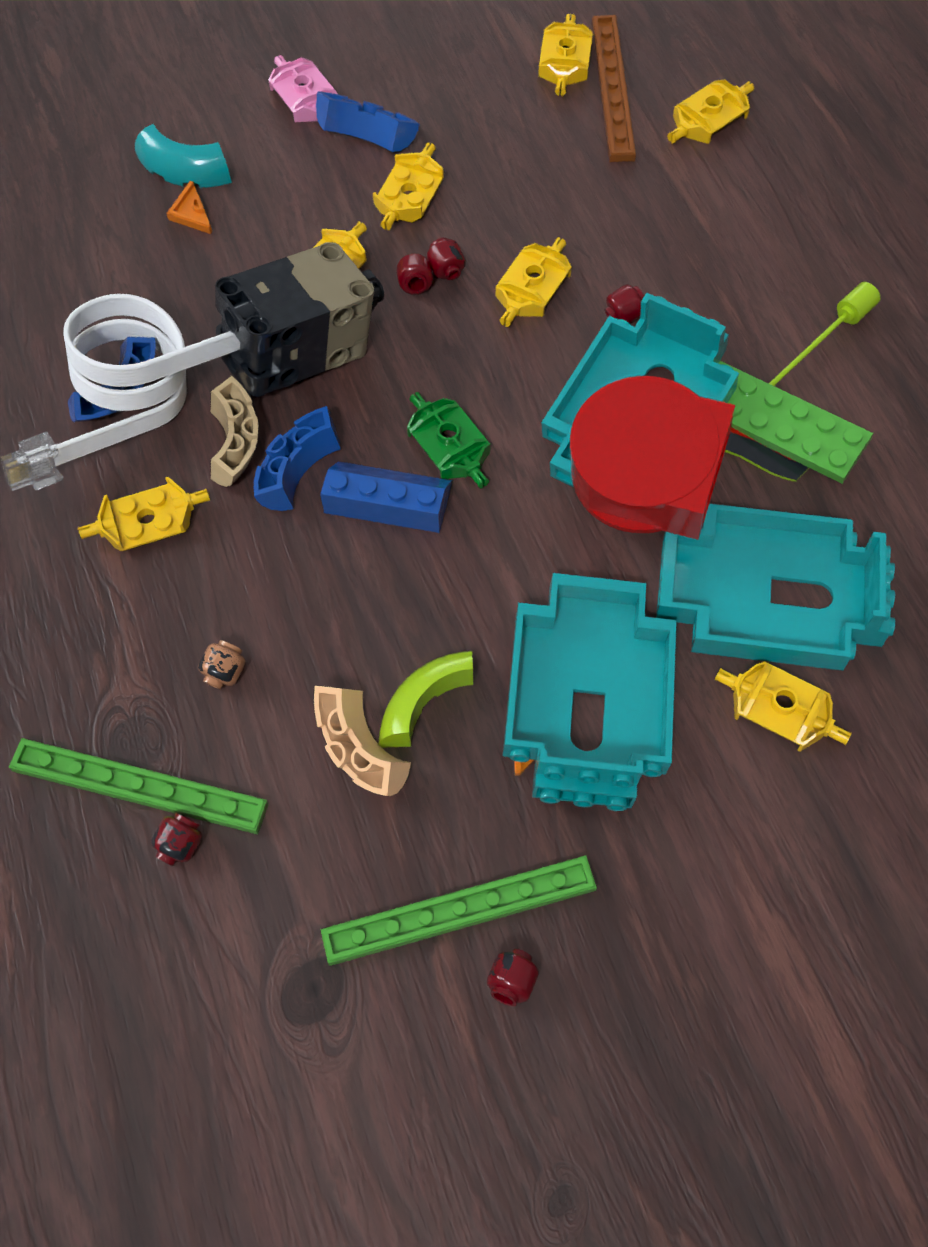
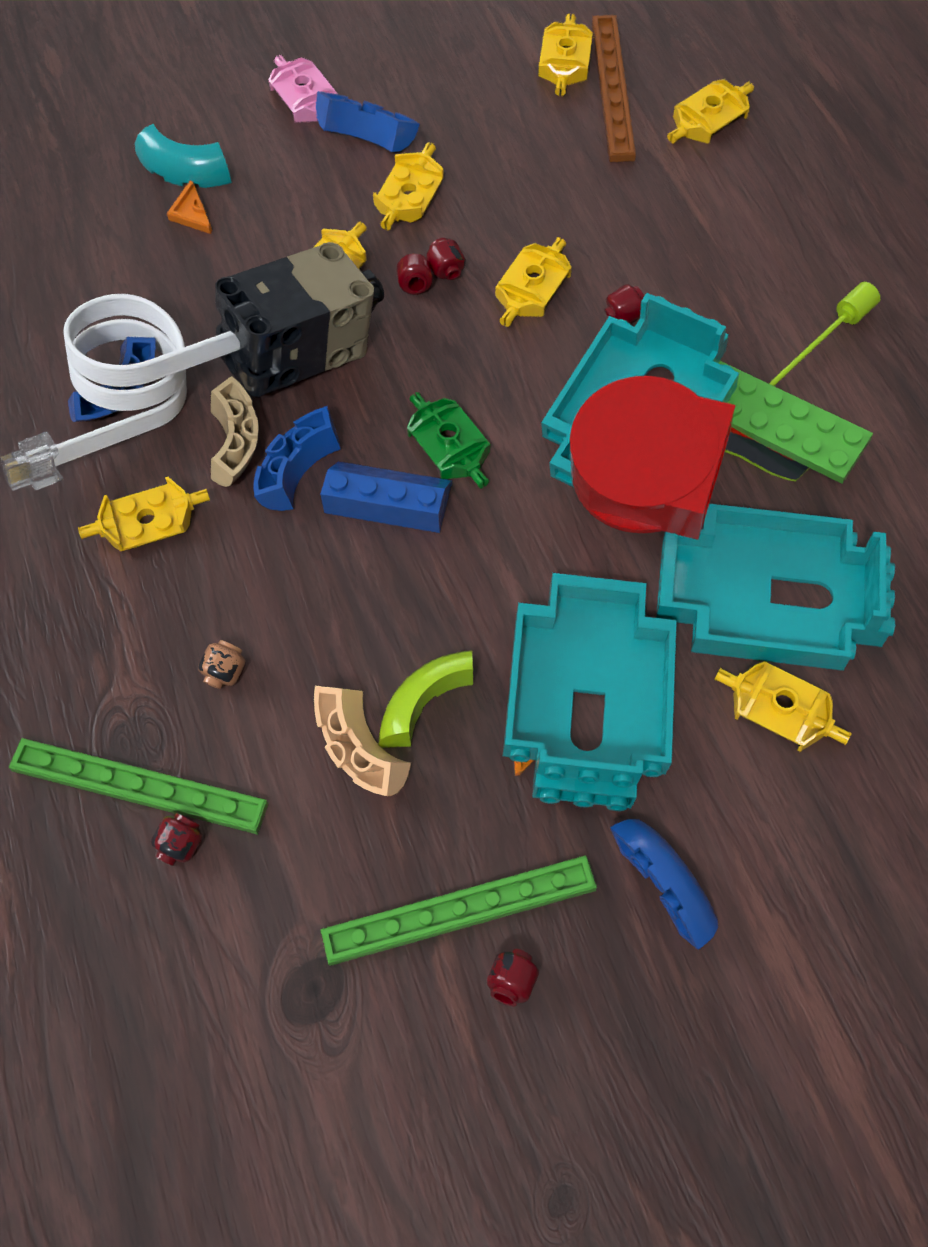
(682, 893): none -> blue brick

